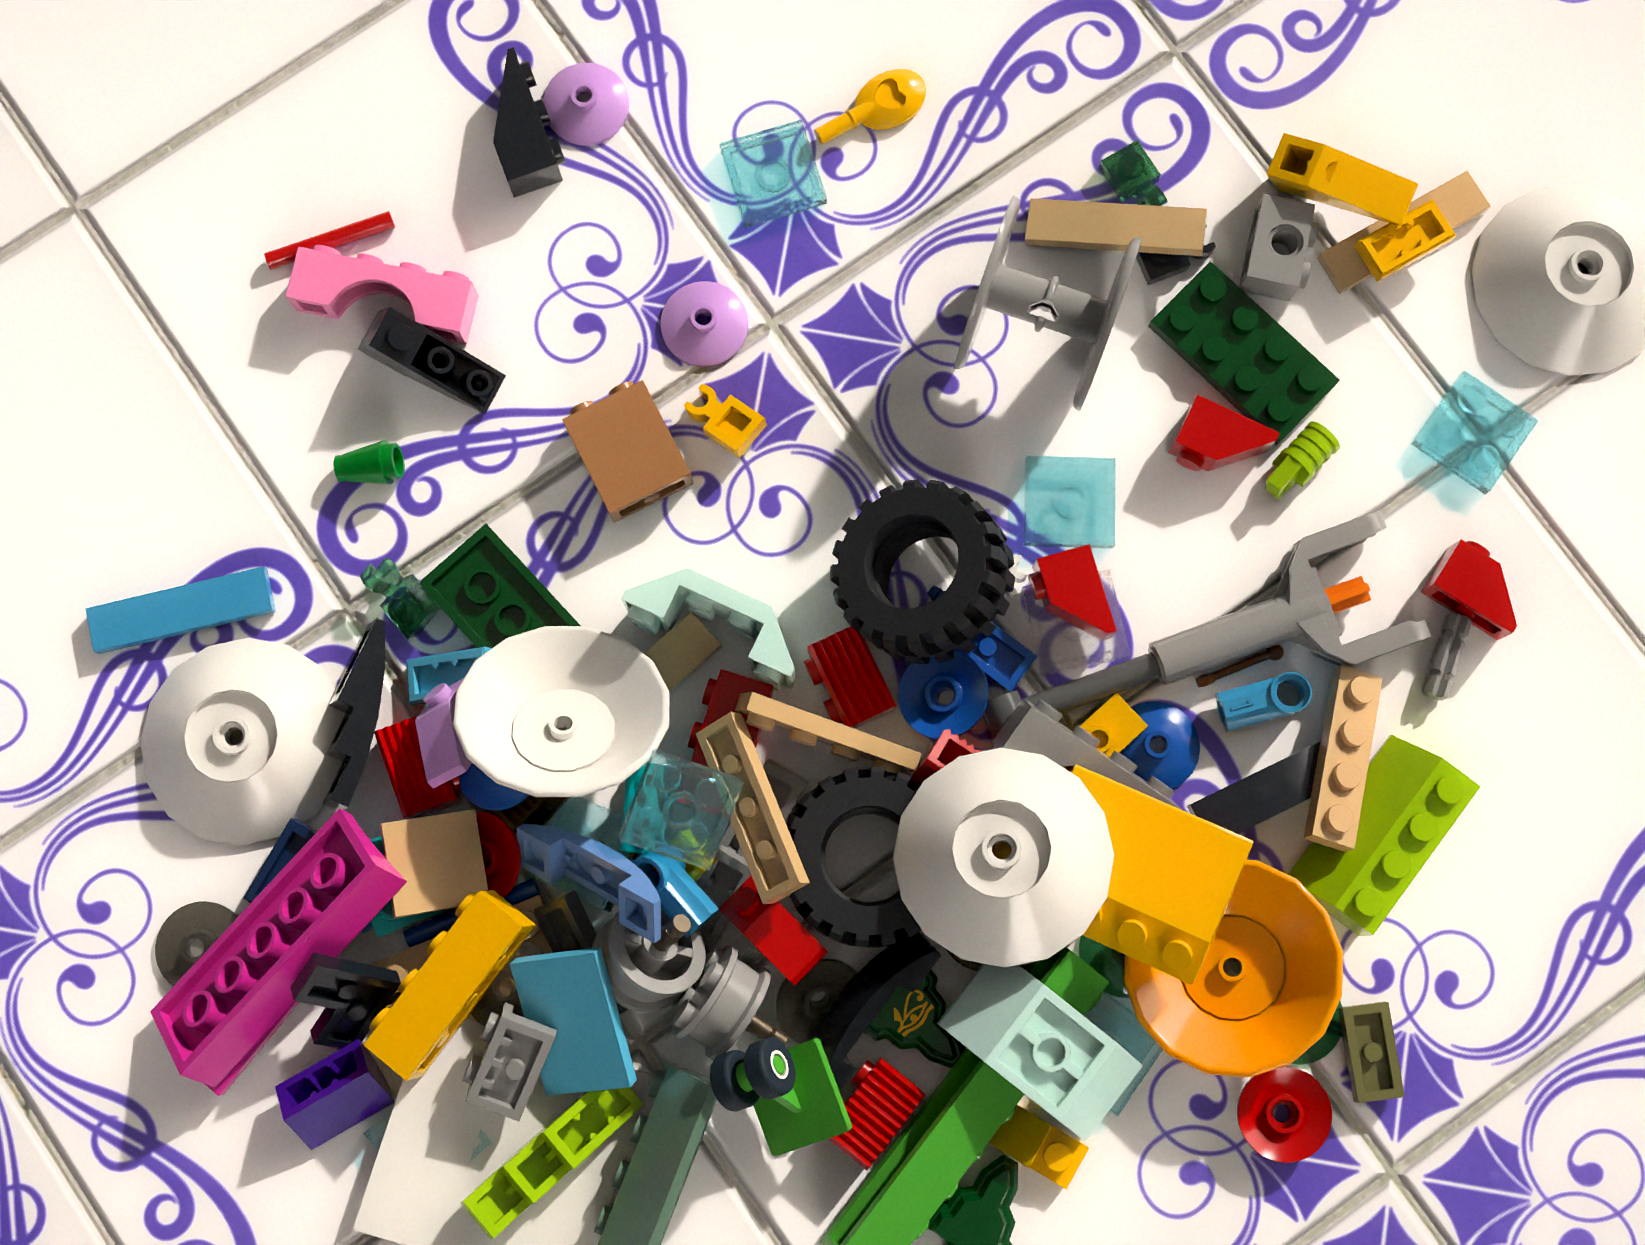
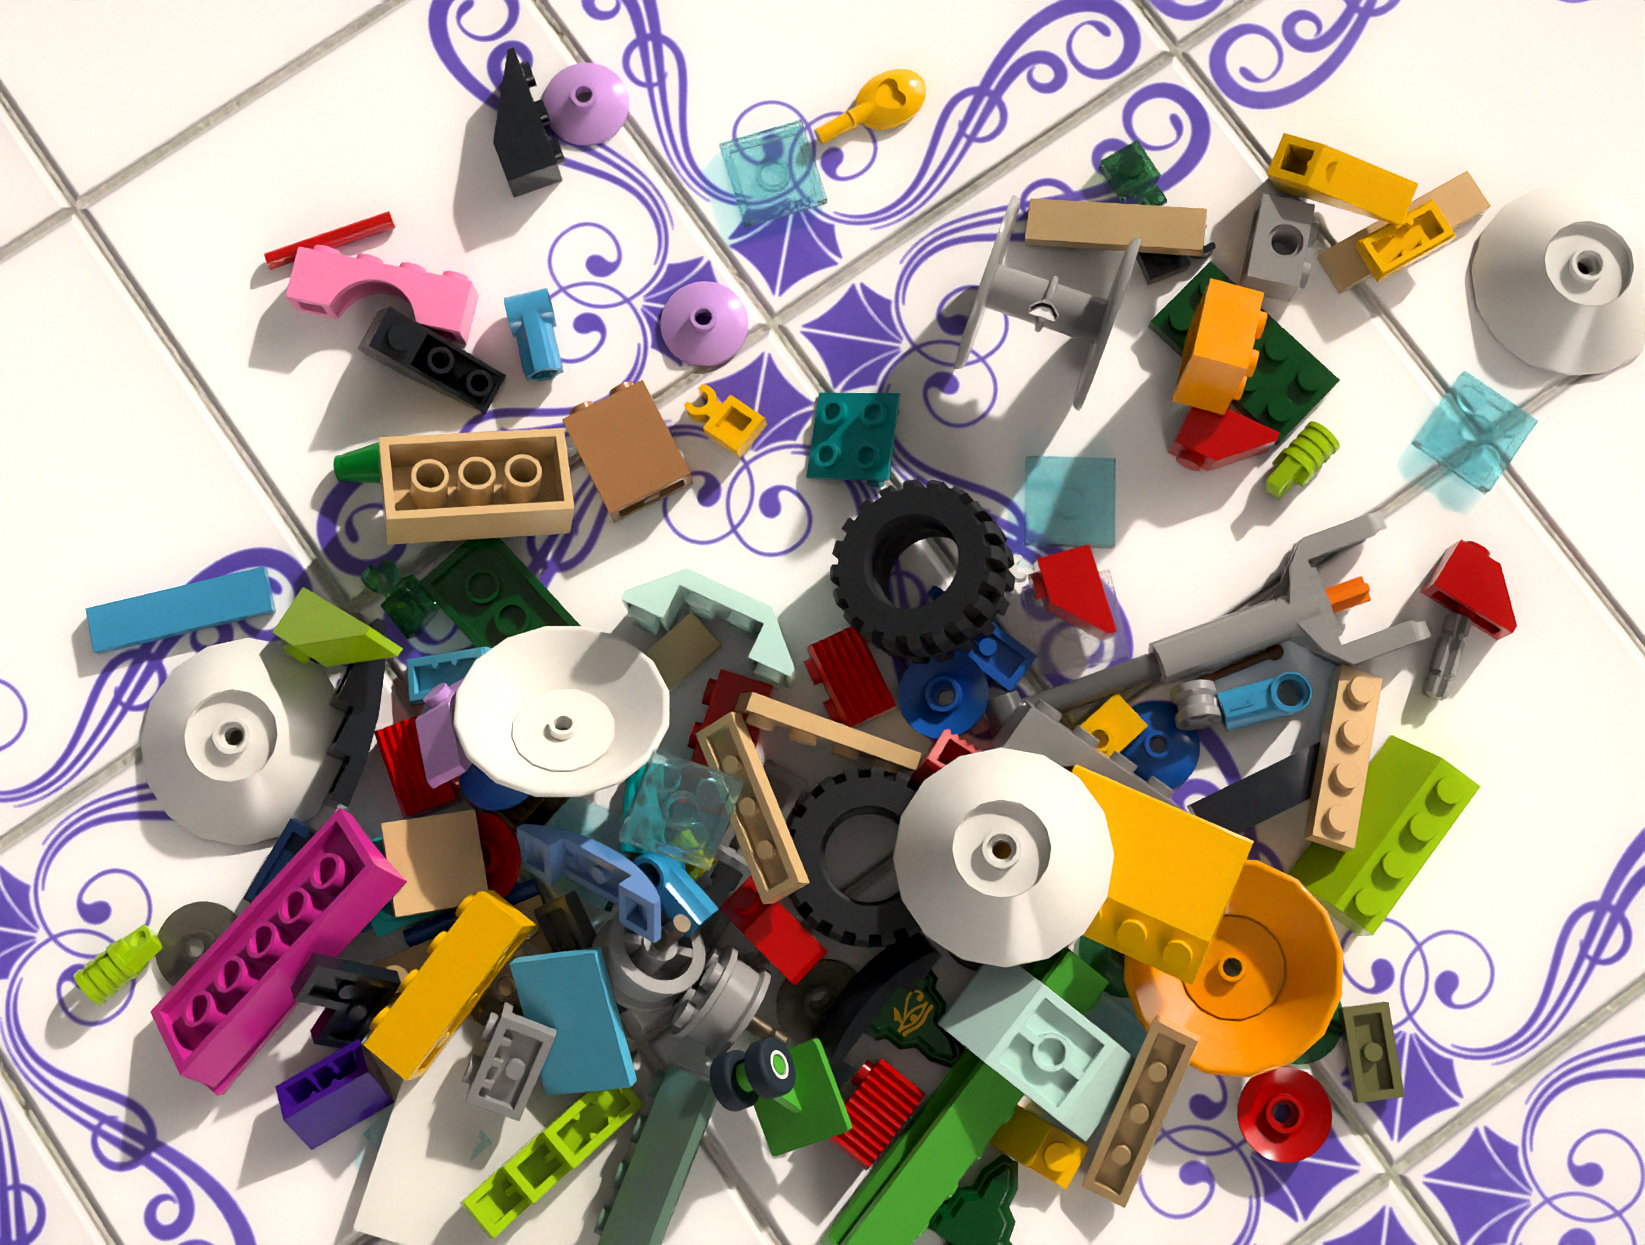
(117, 965): none -> lime hinge
(329, 634): none -> lime slope
(475, 485): none -> tan brick
(533, 324): none -> dark azure piece
(854, 437): none -> teal hinge
(1141, 1111): none -> tan plate
(1195, 705): none -> light grey wheel
(1220, 347): none -> light orange brick

